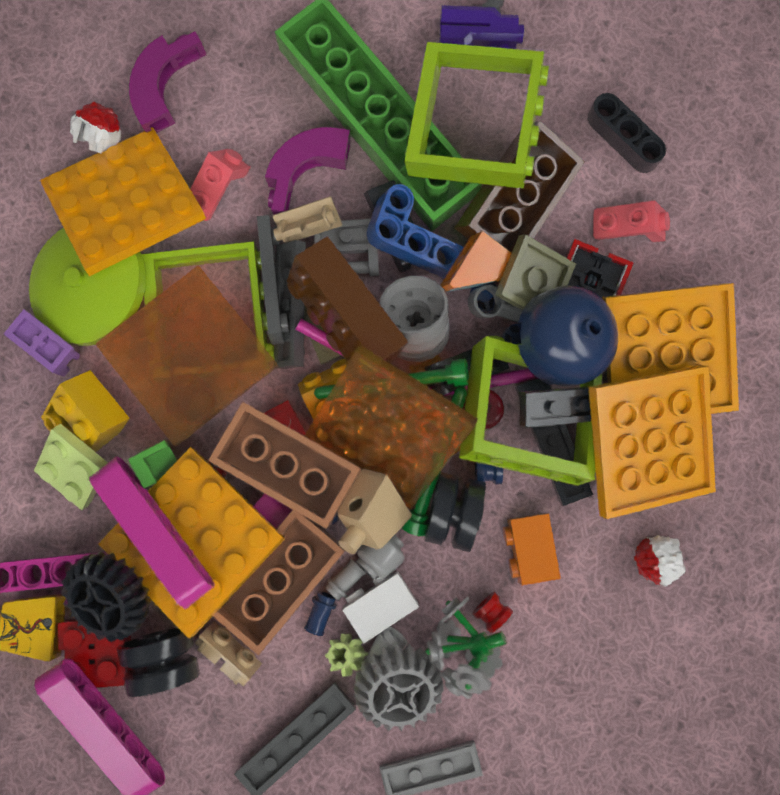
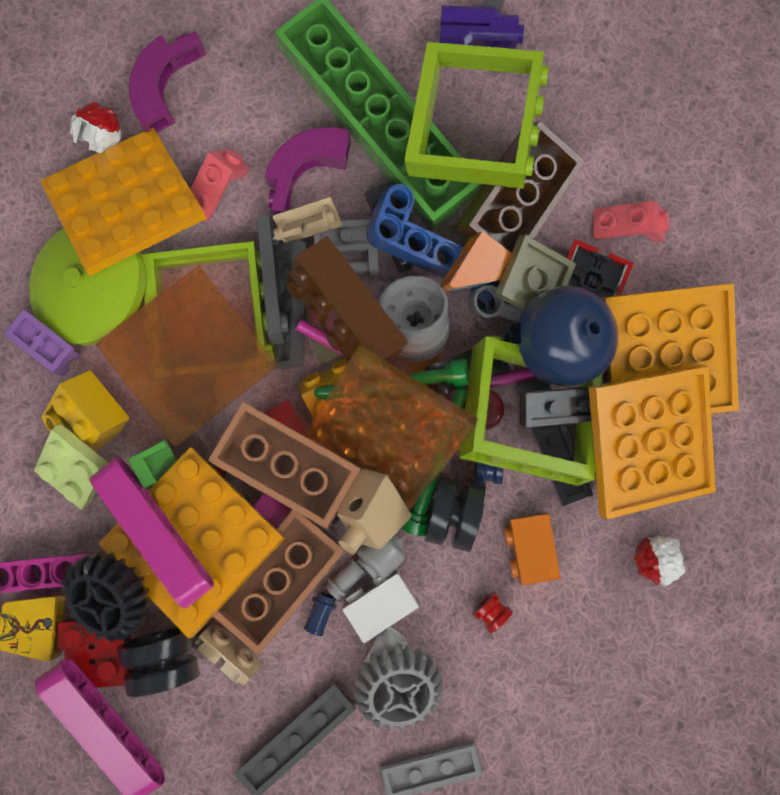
(346, 654): yellowish green gear -> none
(481, 652): light grey plant -> none
(625, 119): black beam -> none

